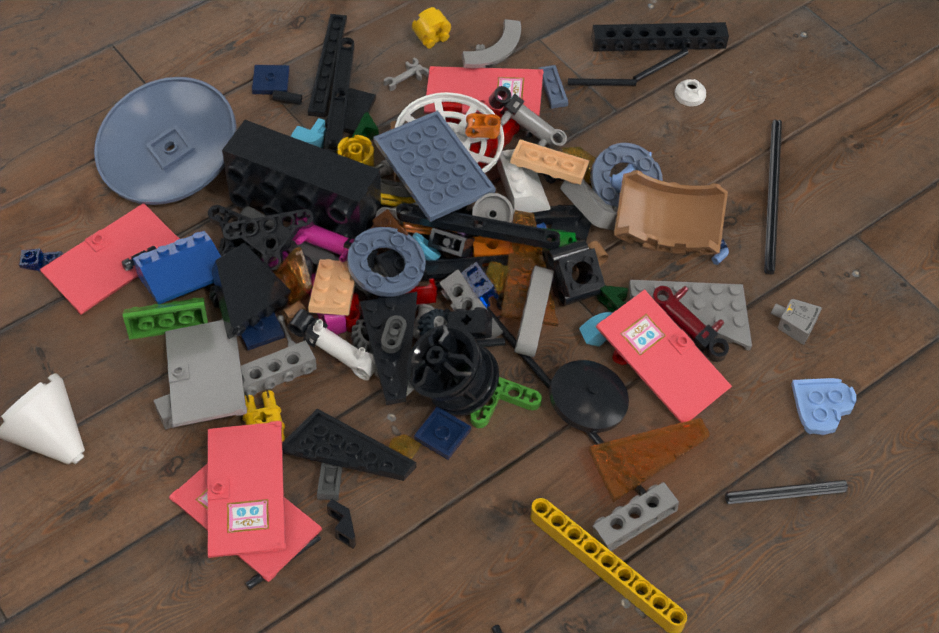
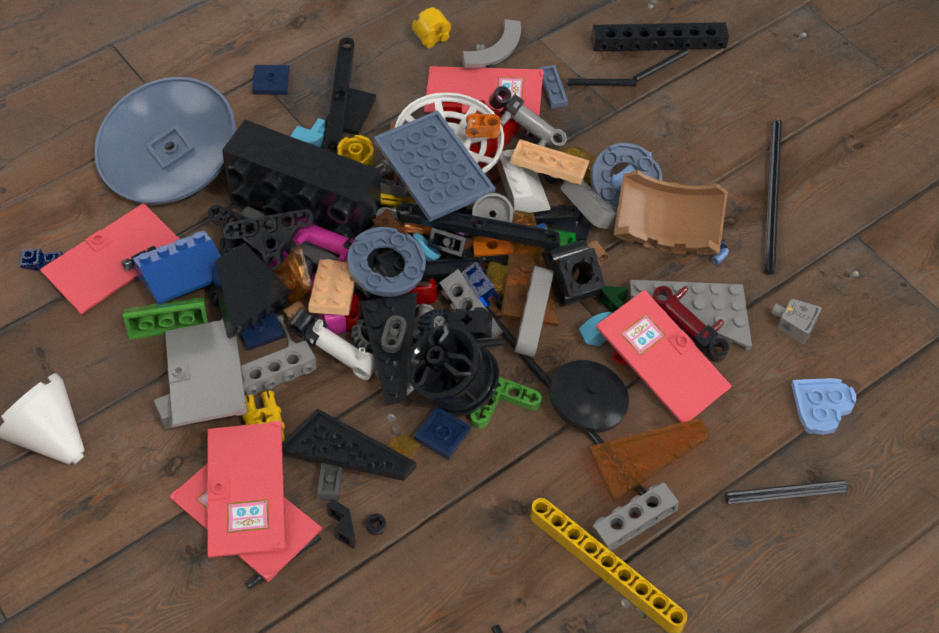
(287, 97): black hinge -> none
(327, 64): black tile -> none
(367, 127): dark green slope -> none
(372, 520): none -> black bush
(412, 69): light grey bar -> none
(689, 96): white piece -> none

